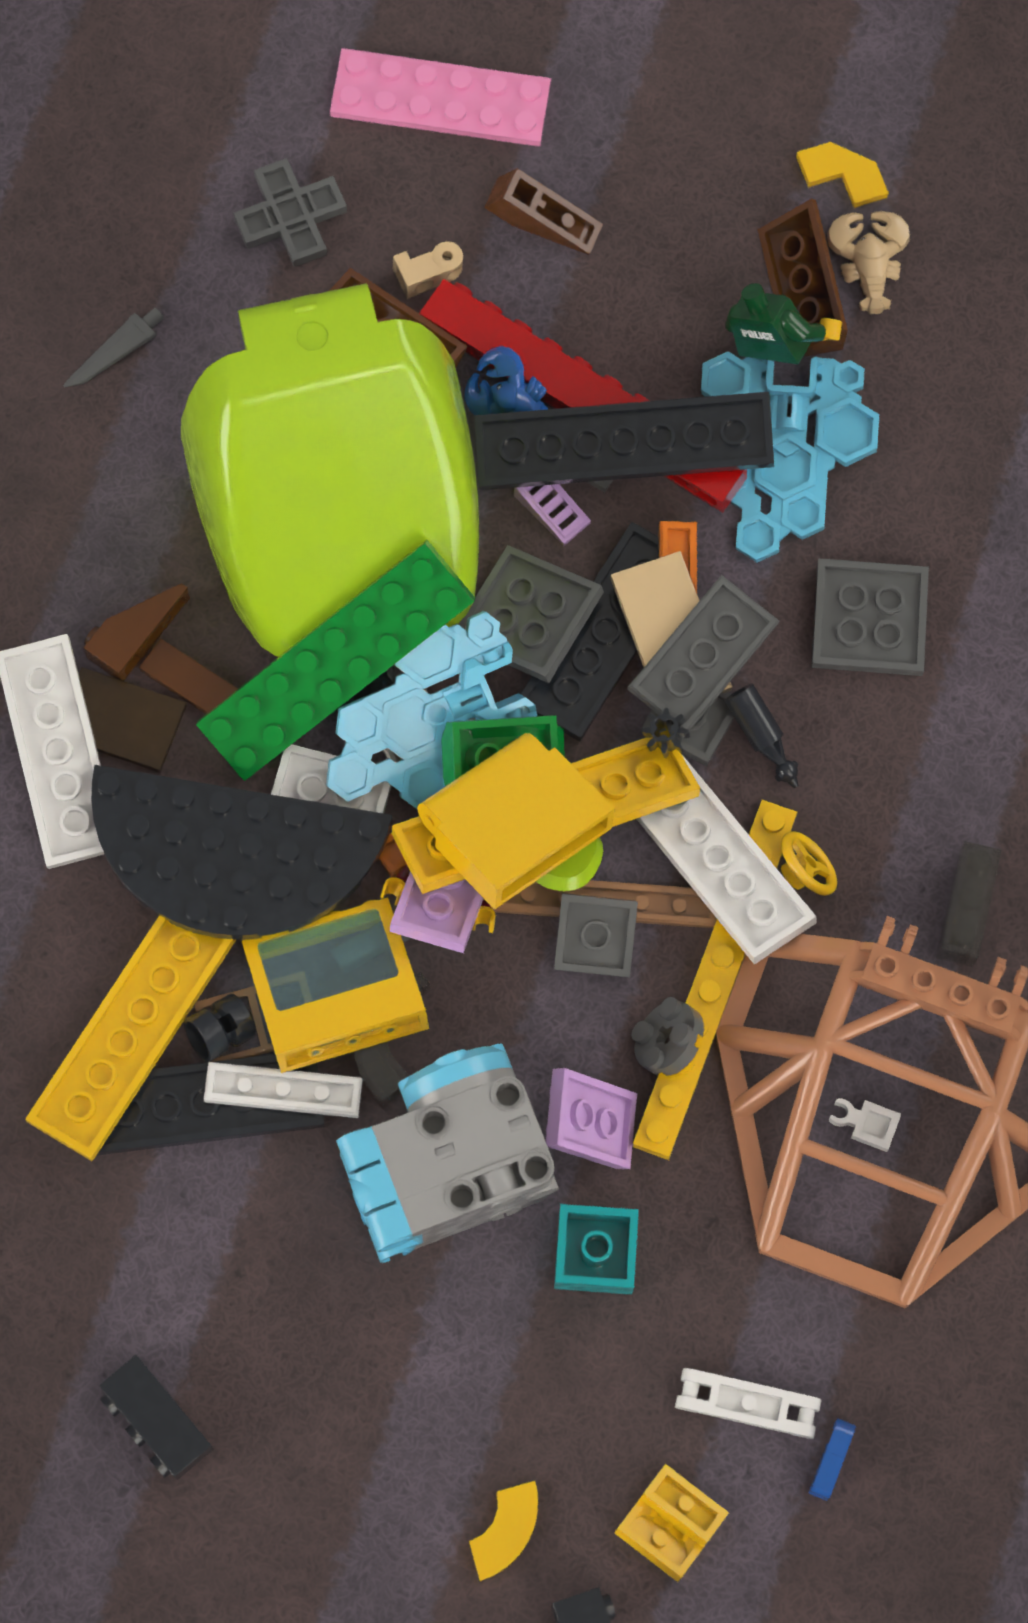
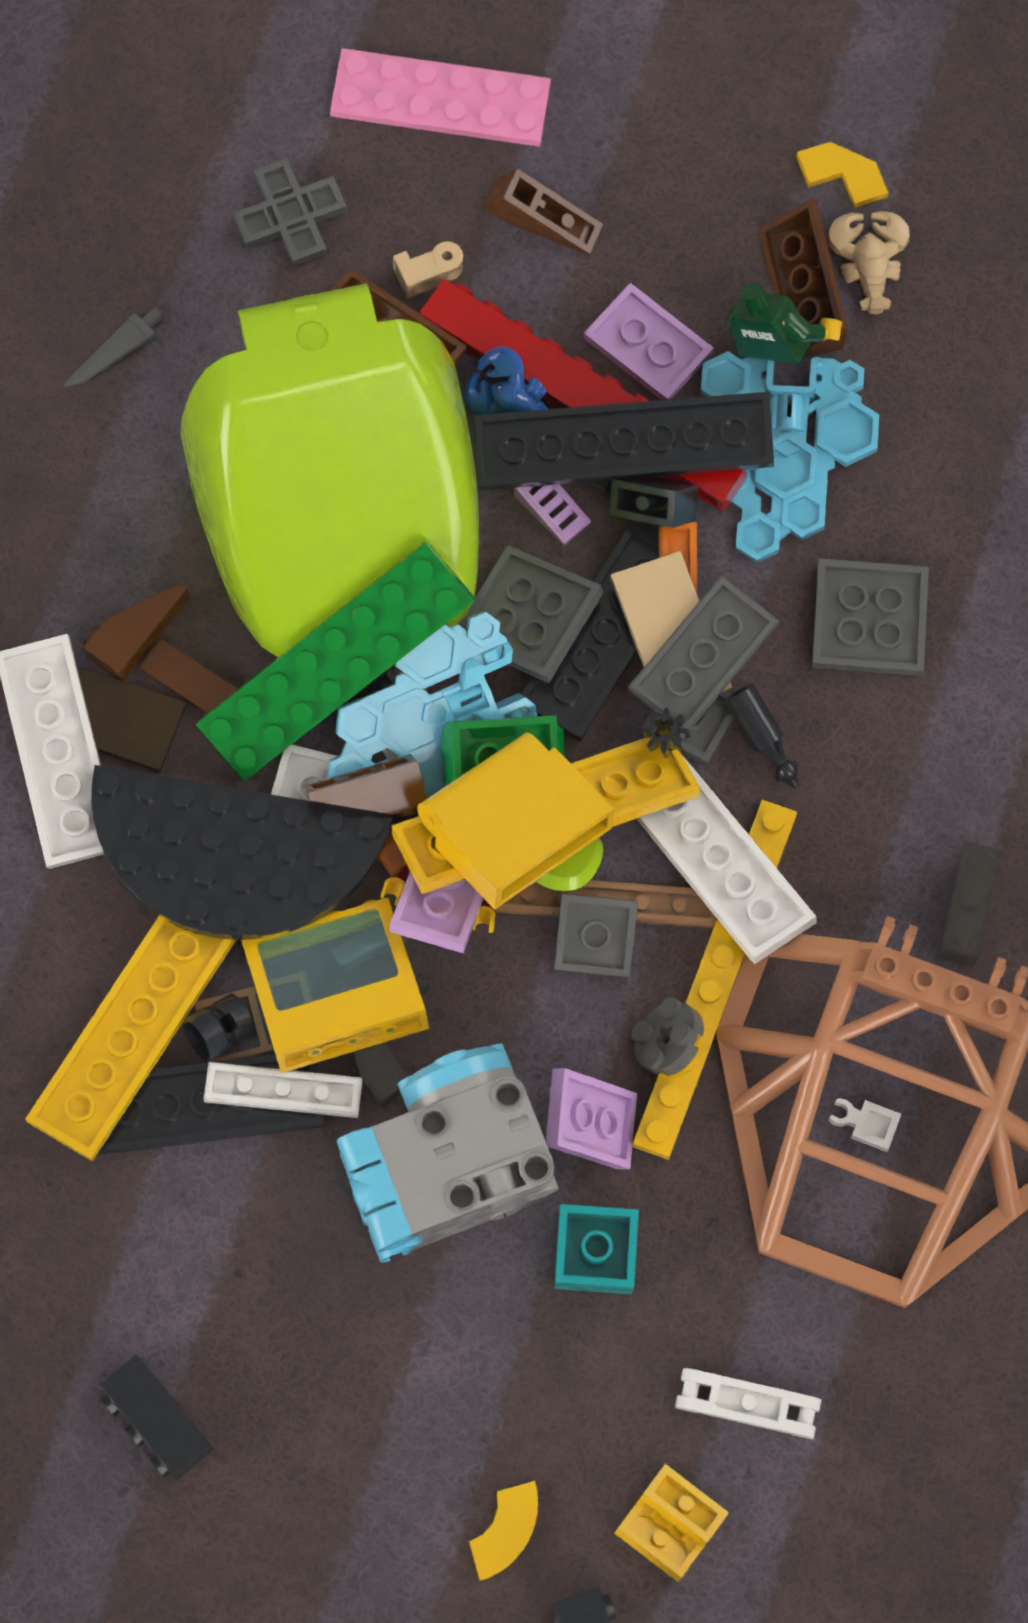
(382, 788): none -> slope
(648, 343): none -> lavender plate
(654, 500): none -> black brick
(803, 867): yellow piece -> none
(832, 1460): blue piece -> none

